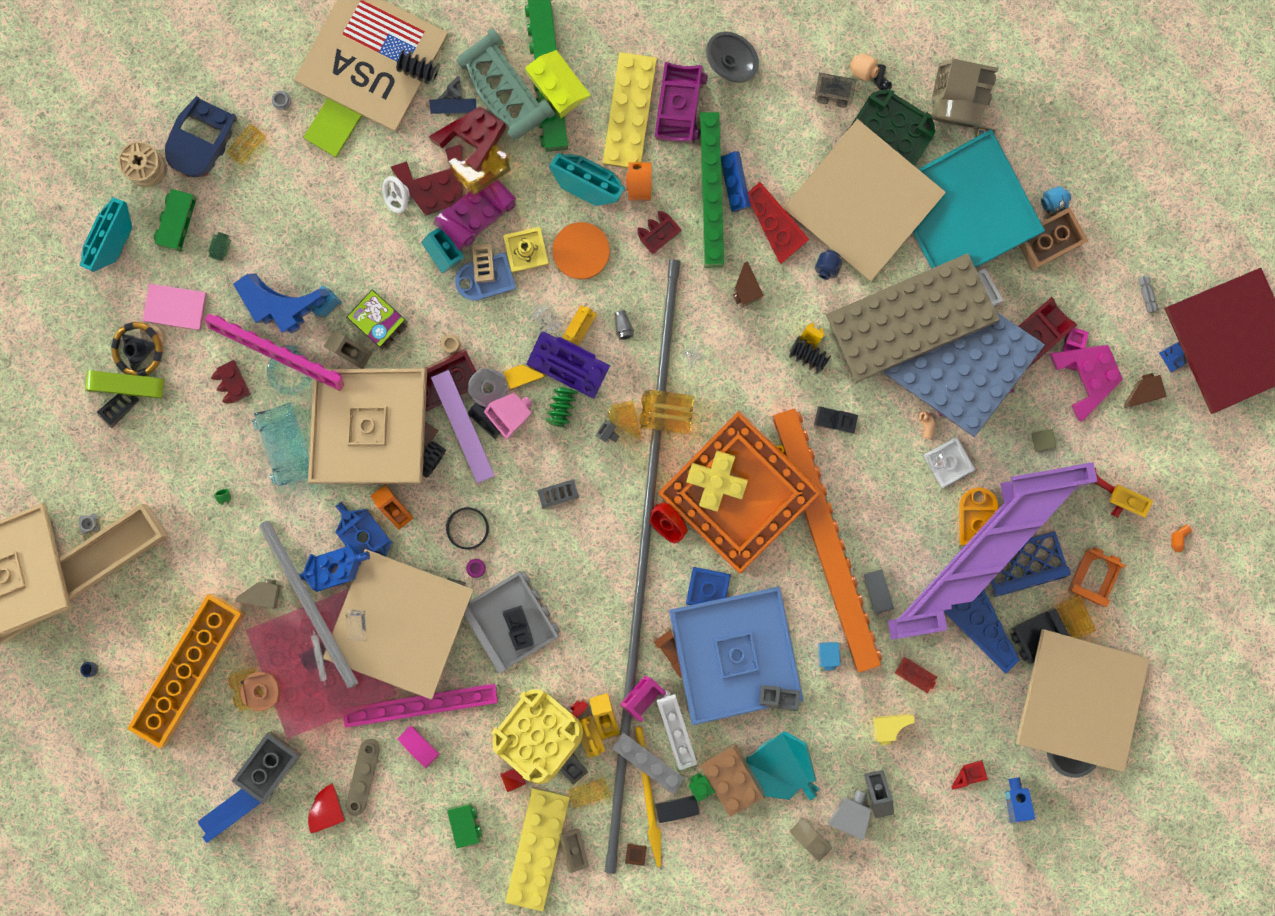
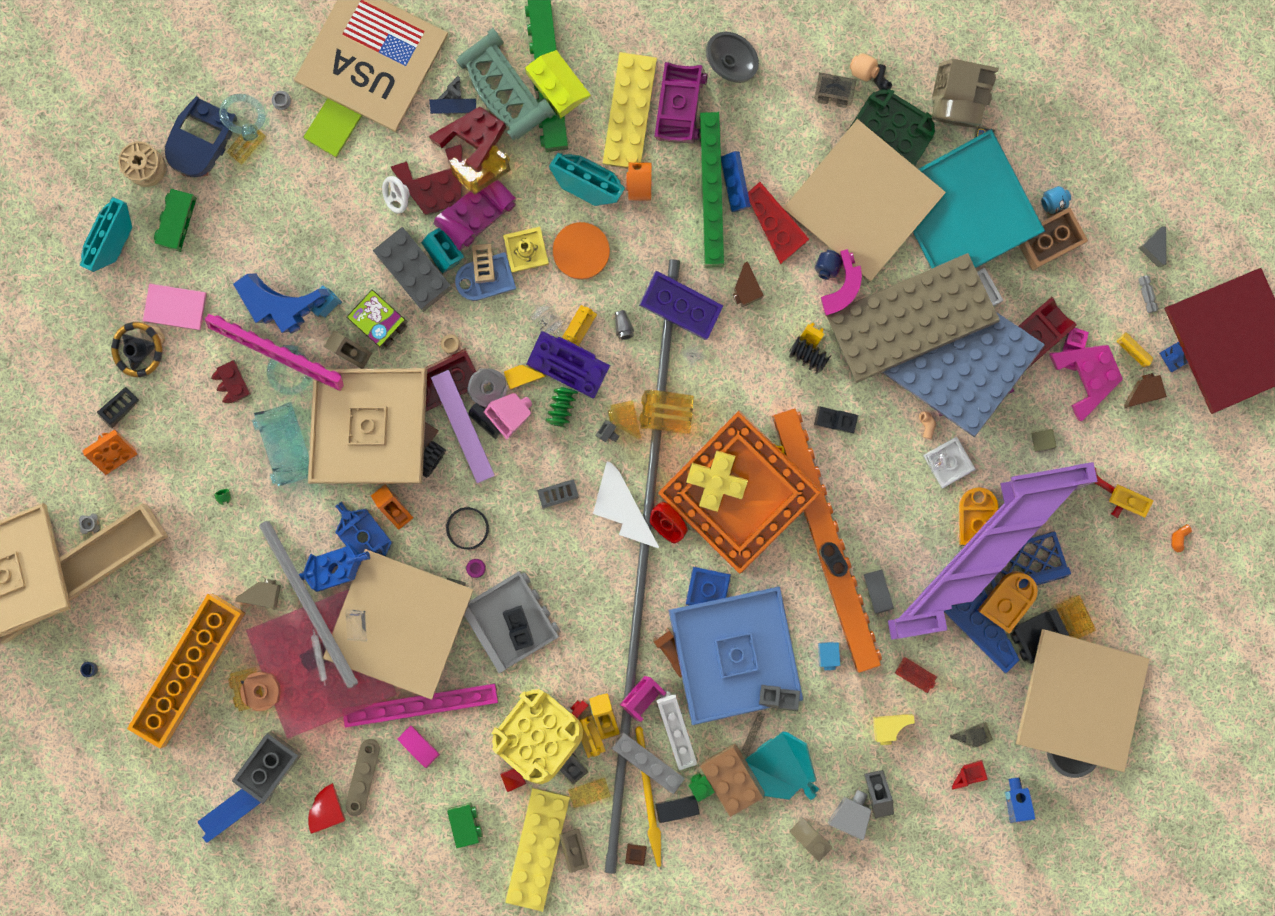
(108, 448): none -> orange plate
(124, 384): lime beam -> none
(219, 246): clear green brick -> none
(248, 131): none -> clear light blue piece
(412, 269): none -> dark grey brick
(417, 68): black piece -> none
(617, 504): none -> white sticker
(660, 233): dark red plate -> none
(681, 305): none -> dark purple plate
(753, 734): none -> dark tan piece
(833, 559): none -> black beam
(843, 297): none -> dark pink arch
(974, 736): none -> clear smoke slope
(1009, 602): none -> light orange tile
(1114, 567): orange panel -> none
(1135, 350): none -> yellow slope
(1155, 247): none -> dark grey slope

